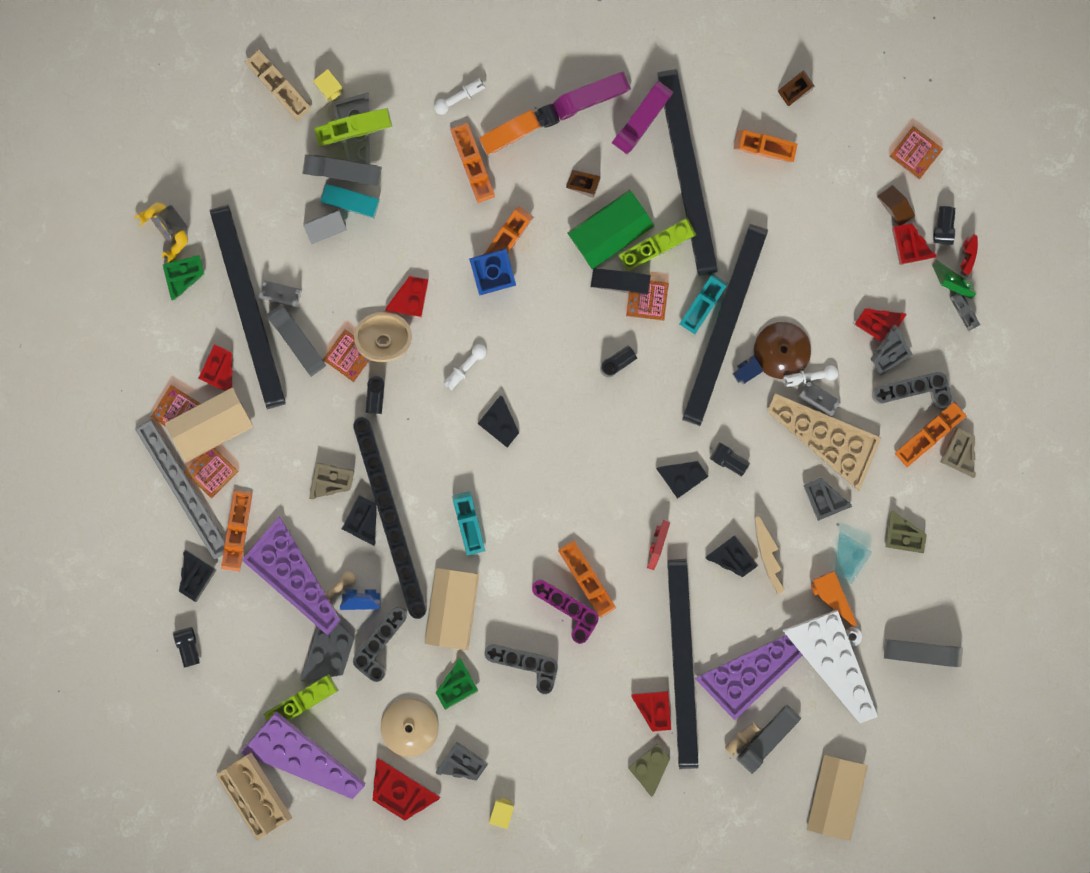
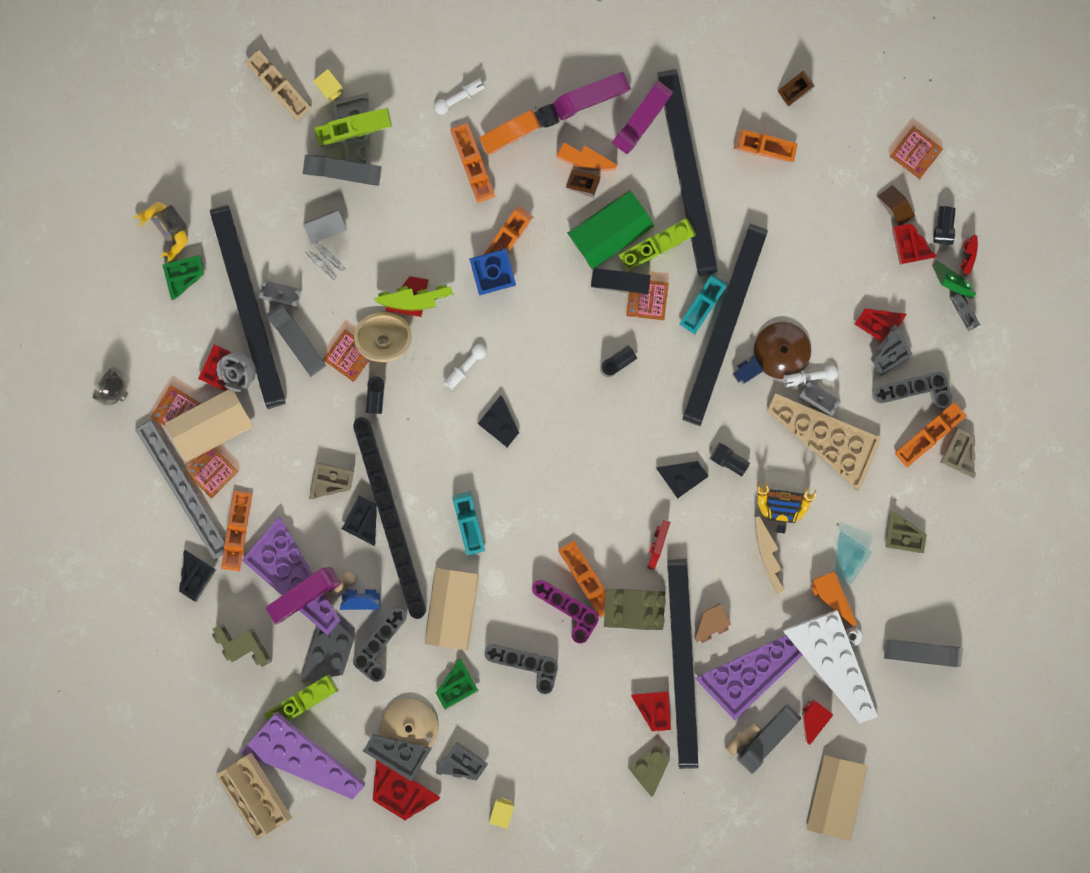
(111, 387): none -> clear smoke cylinder
(186, 641): black piece -> none
(236, 371): none -> light grey cylinder
(241, 645): none -> olive bracket
(302, 594): none -> magenta beam
(325, 260): none -> clear wheel
(350, 201): teal slope -> none
(397, 754): none -> dark grey wing
(406, 300): none -> lime slope
(585, 159): none -> orange slope
(634, 609): none -> olive bracket
(712, 621): none -> medium nougat slope
(733, 557): black wing -> none
(783, 506): none -> torso
(814, 720): none -> red slope
(825, 499): dark grey wing -> none

